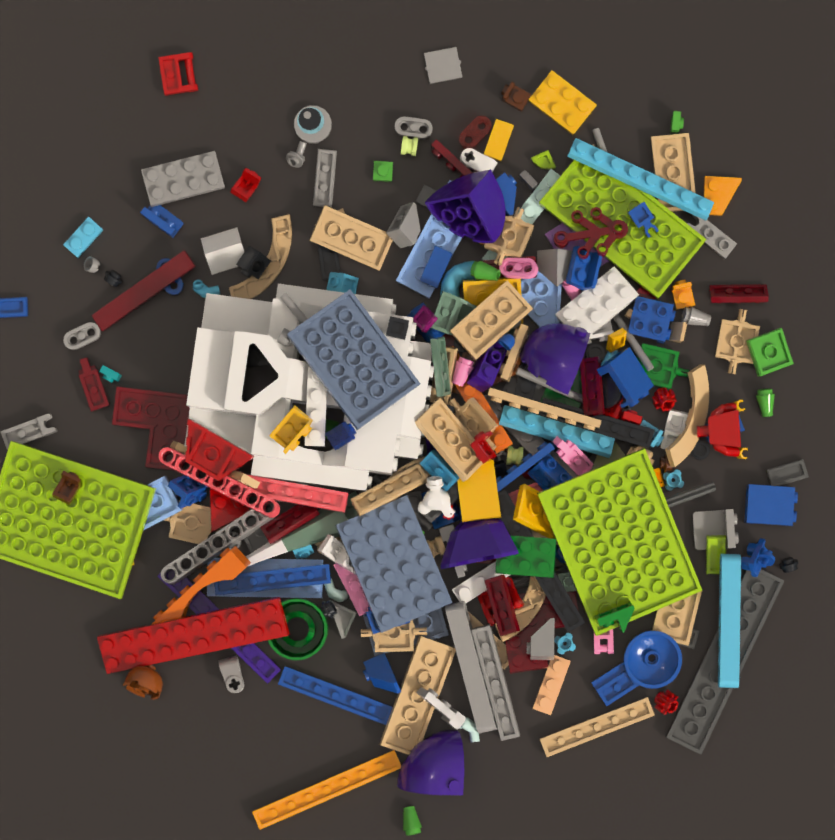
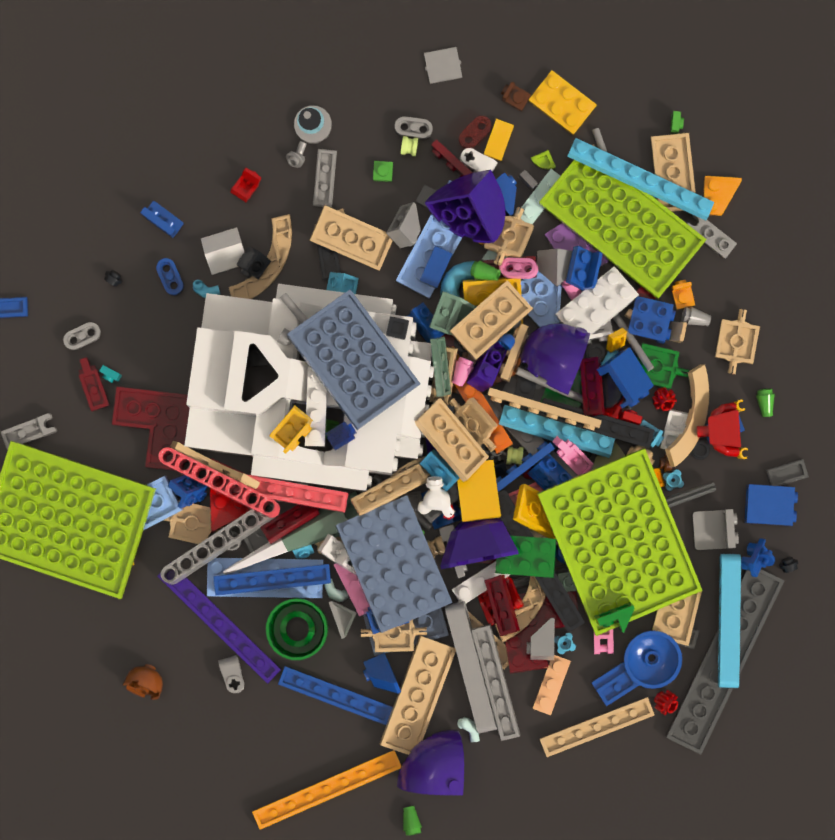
(67, 487): reddish brown bracket -> none
(83, 237): medium azure plate -> none
(91, 264): light grey hinge -> none
(143, 290): dark red tile -> none
(172, 76): red plate -> none
(183, 178): light grey plate -> none
(193, 635): red plate -> none
(212, 452): red wing -> none
(227, 568): orange arch -> none
(328, 609): black plate -> none
(424, 318): magenta tile -> none
(449, 714): plate -> none
(482, 448): red bracket -> none
(593, 233): dark red plant -> none
(641, 217): blue plate -> none
(714, 547): lime tile -> none
(738, 293): dark red plate -> none
(769, 352): bright green tile -> none

